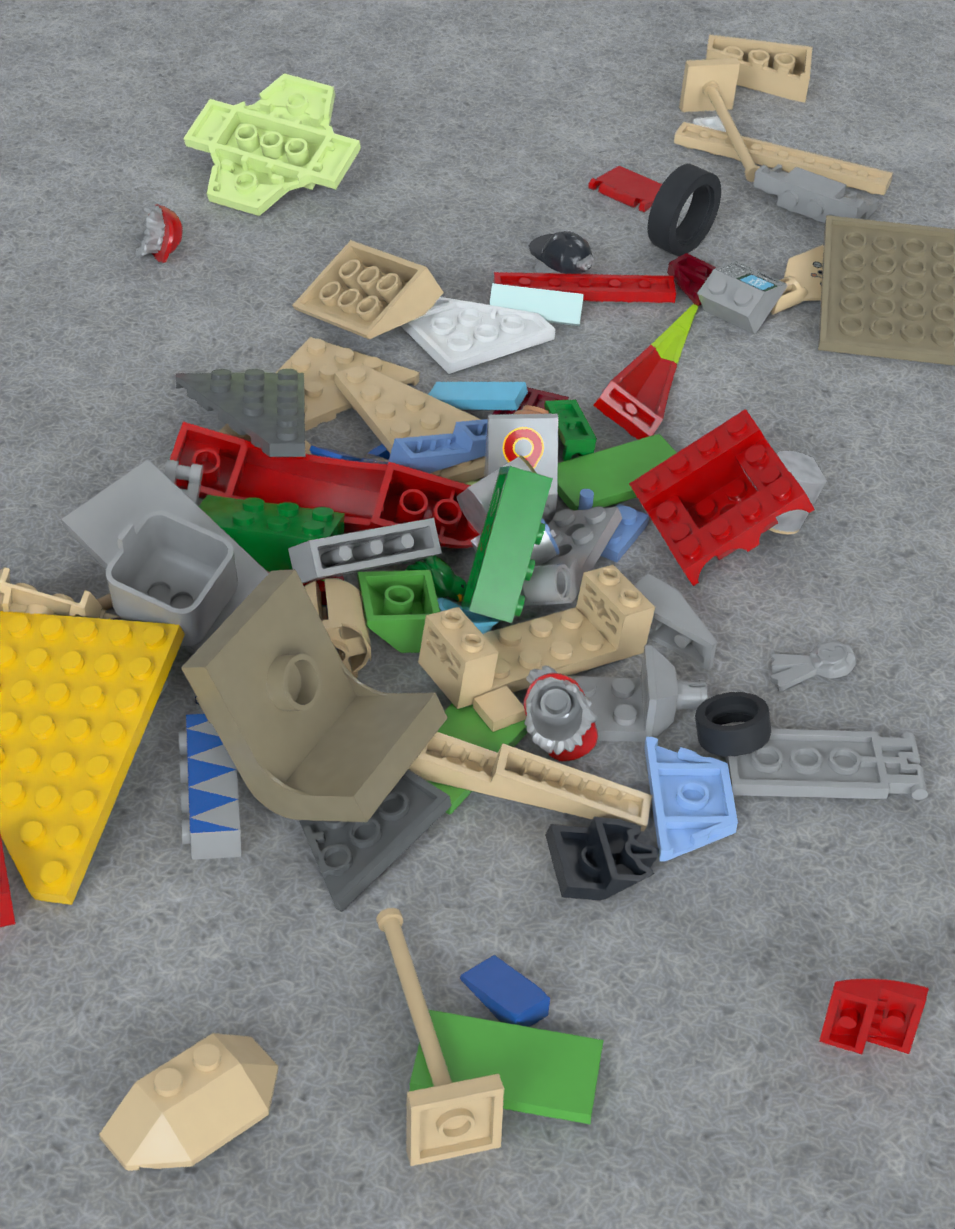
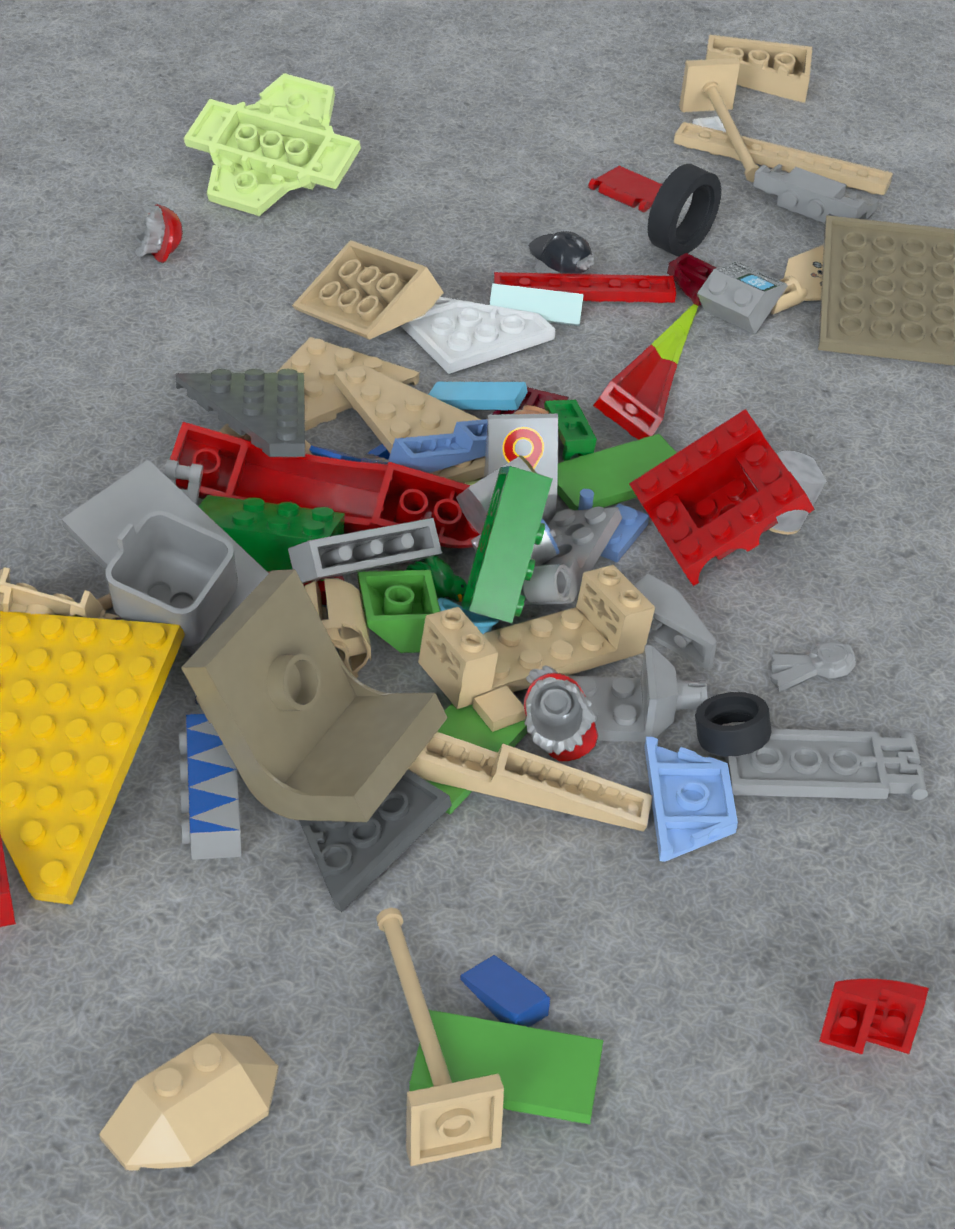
(599, 858): black plate -> none

